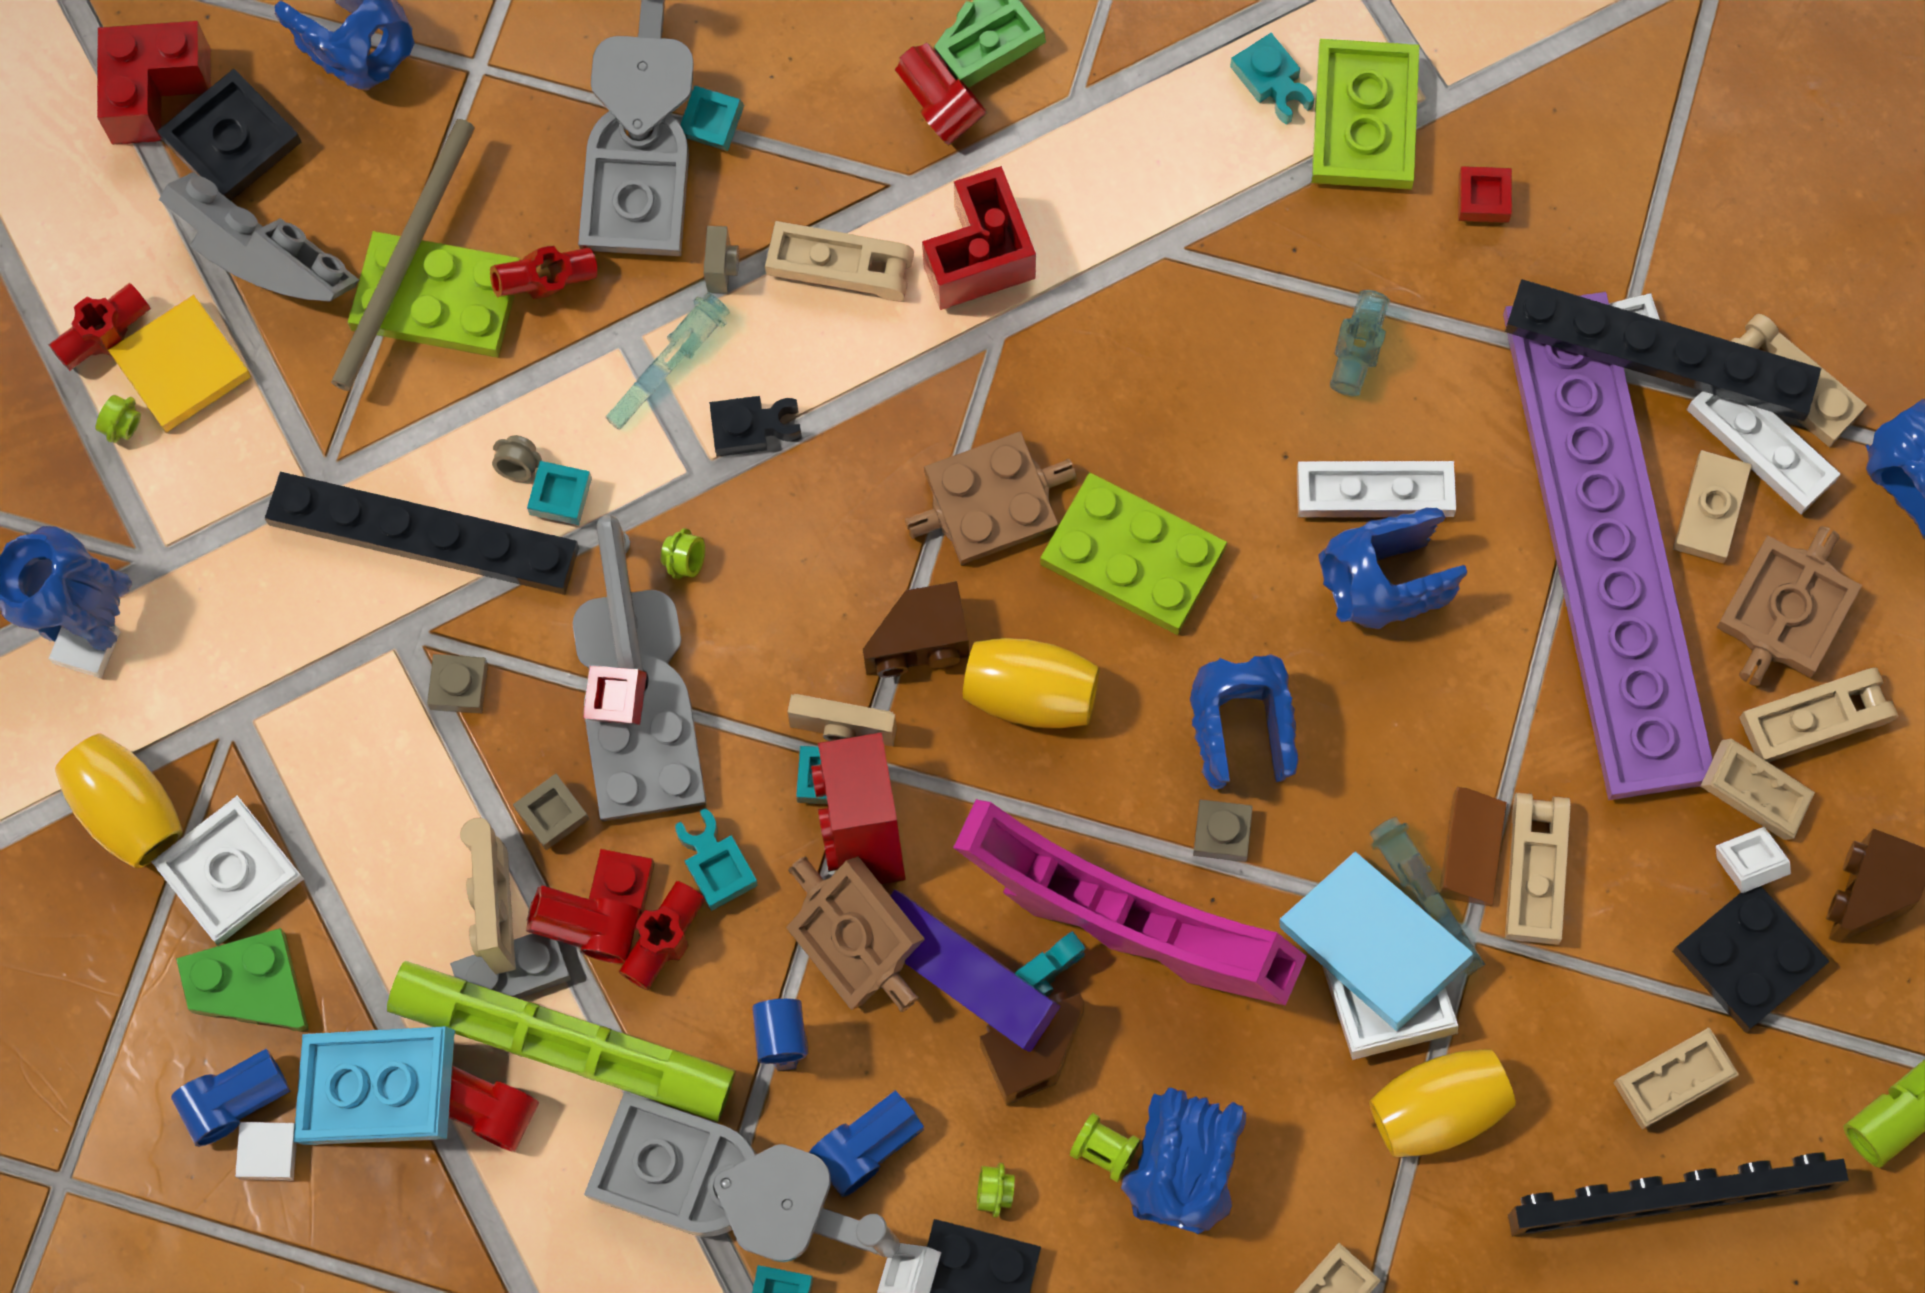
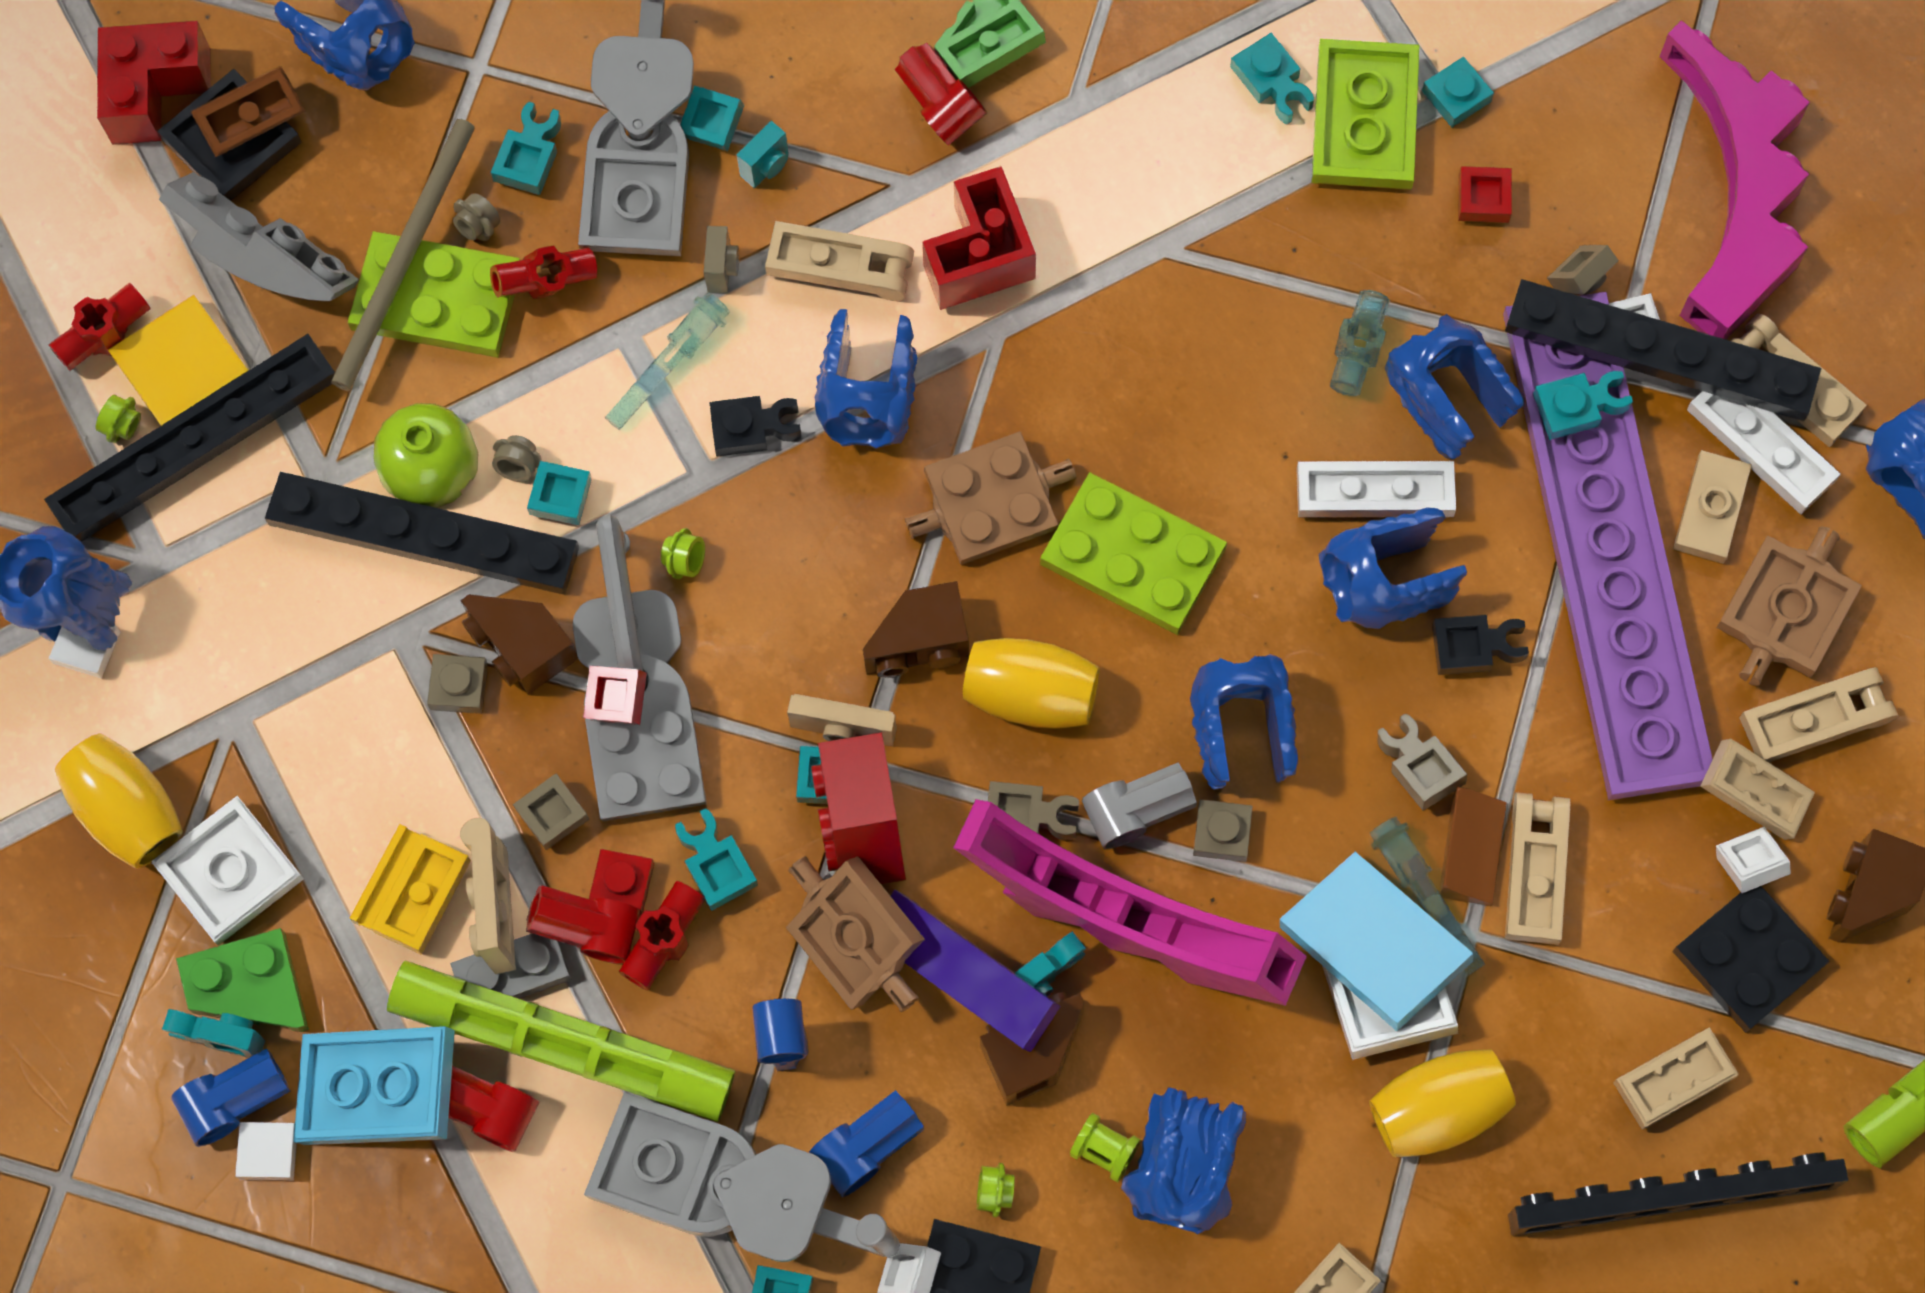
(191, 439): none -> black plate
(229, 1034): none -> teal plate
(248, 111): none -> dark orange slope
(410, 889): none -> yellow plate
(425, 455): none -> lime cylinder
(475, 217): none -> dark tan plate
(523, 636): none -> reddish brown slope
(527, 156): none -> teal plate
(763, 155): none -> teal plate
(884, 401): none -> blue piece
(1026, 806): none -> dark tan plate
(1125, 810): none -> light grey piece
(1422, 768): none -> dark tan plate
(1457, 91): none -> teal plate
(1458, 346): none -> blue piece
(1468, 644): none -> black plate
(1574, 405): none -> teal plate
(1583, 269): none -> dark tan plate
(1761, 179): none -> dark pink arch

